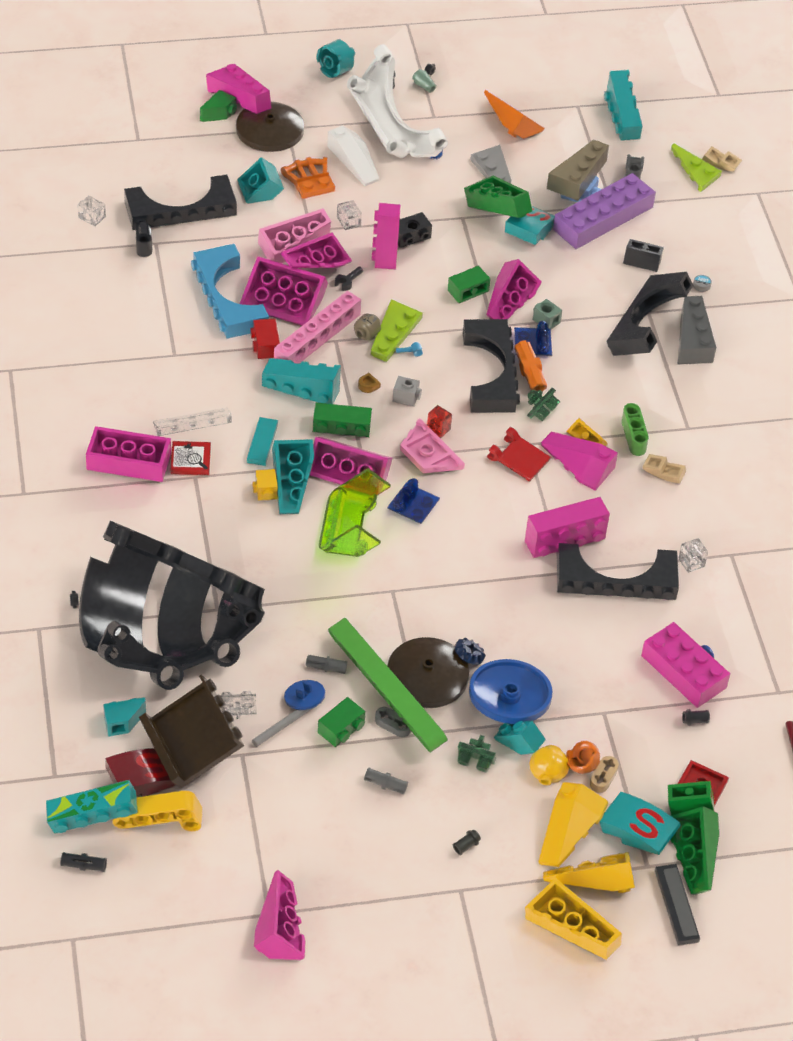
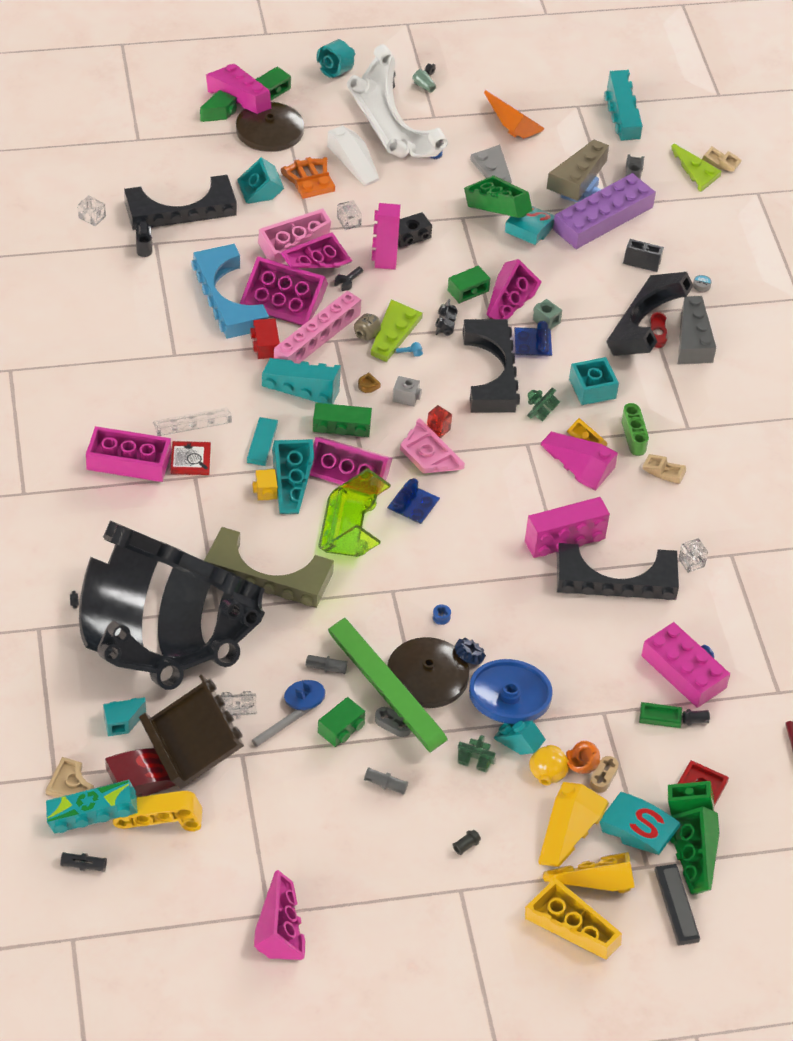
(67, 779): none -> tan tile
(276, 81): none -> green brick
(301, 586): none -> olive arch
(441, 609): none -> blue bush
(446, 319): none -> black hinge
(519, 455): red flag -> none
(530, 366): orange piece -> none
(593, 381): none -> teal brick
(658, 322): none -> red piece
(660, 715): none -> green tile

